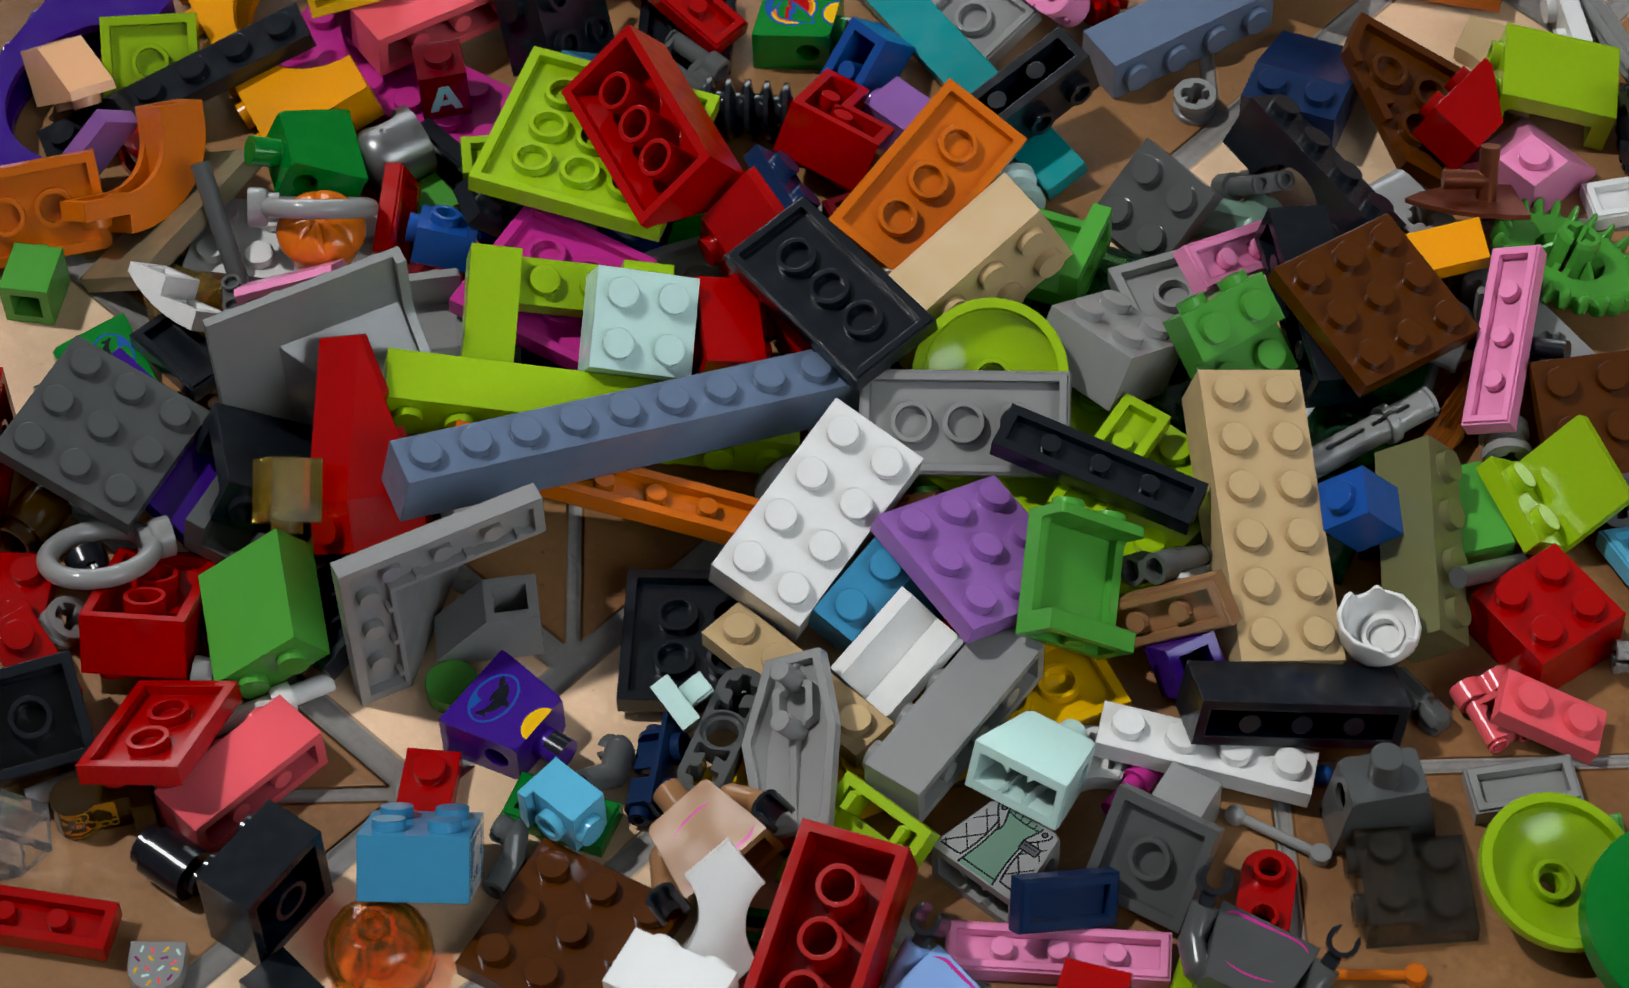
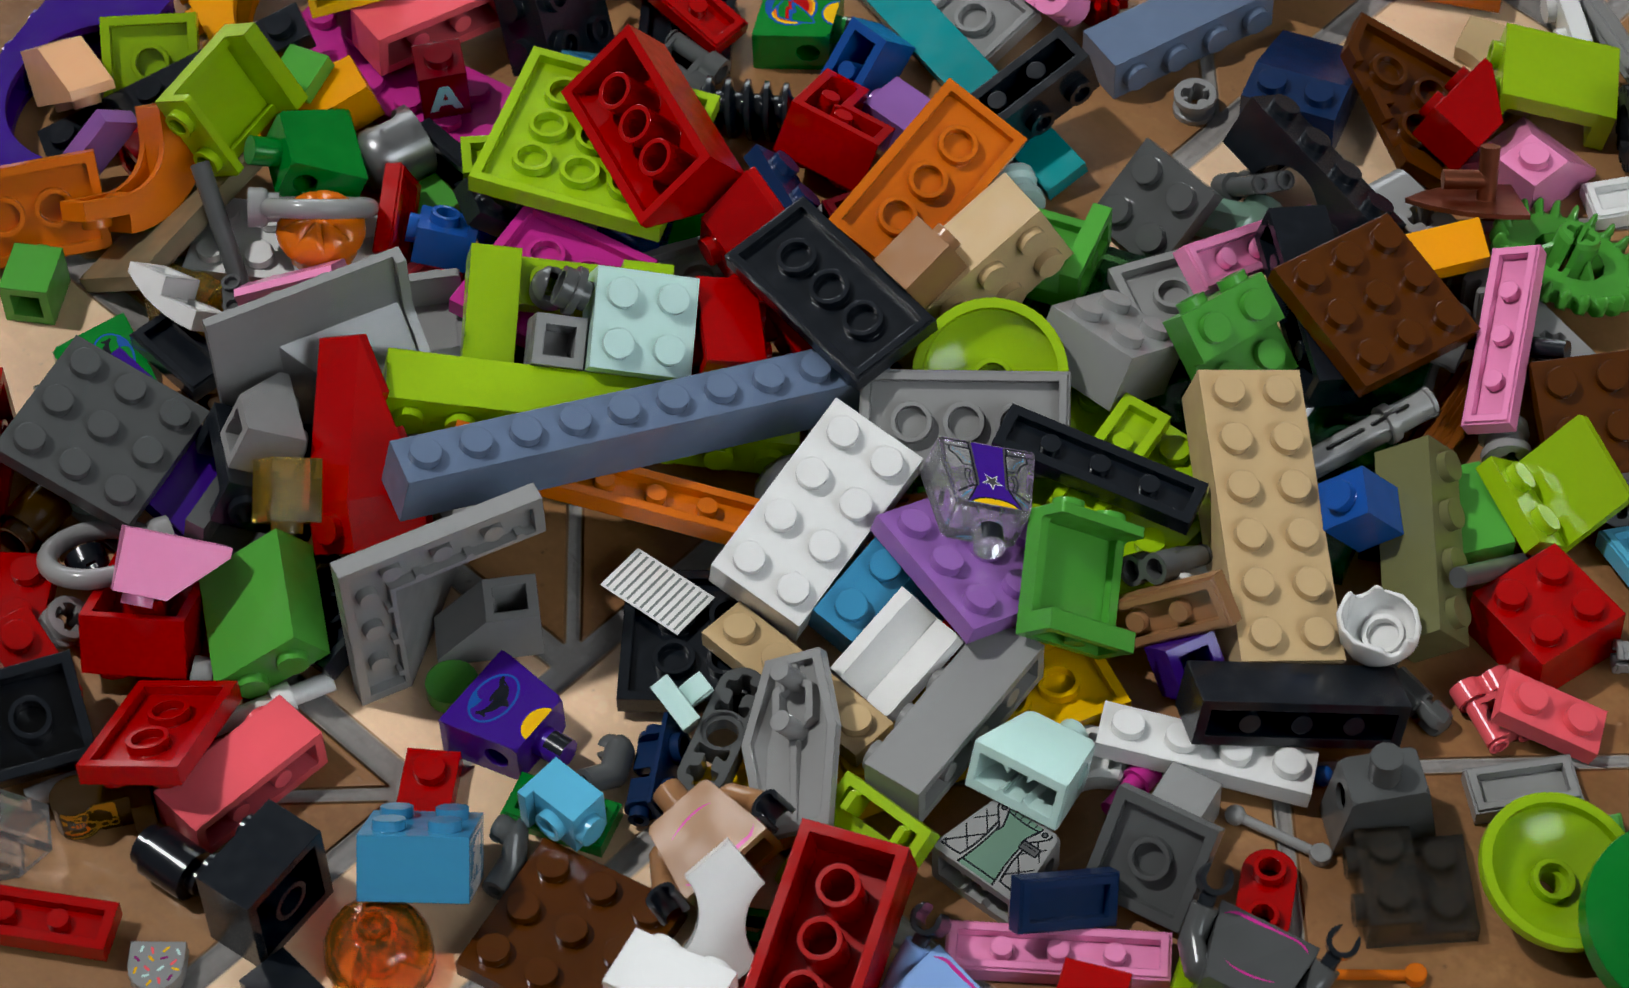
(161, 564): none -> bright pink slope
(228, 95): none -> lime panel
(264, 424): none -> light grey slope
(308, 68): none -> bright green tile
(538, 287): none -> dark grey hinge
(555, 341): none -> light grey brick
(572, 290): none -> dark grey plate
(657, 591): none -> white sticker
(922, 261): none -> medium nougat brick
(979, 492): none -> clear torso

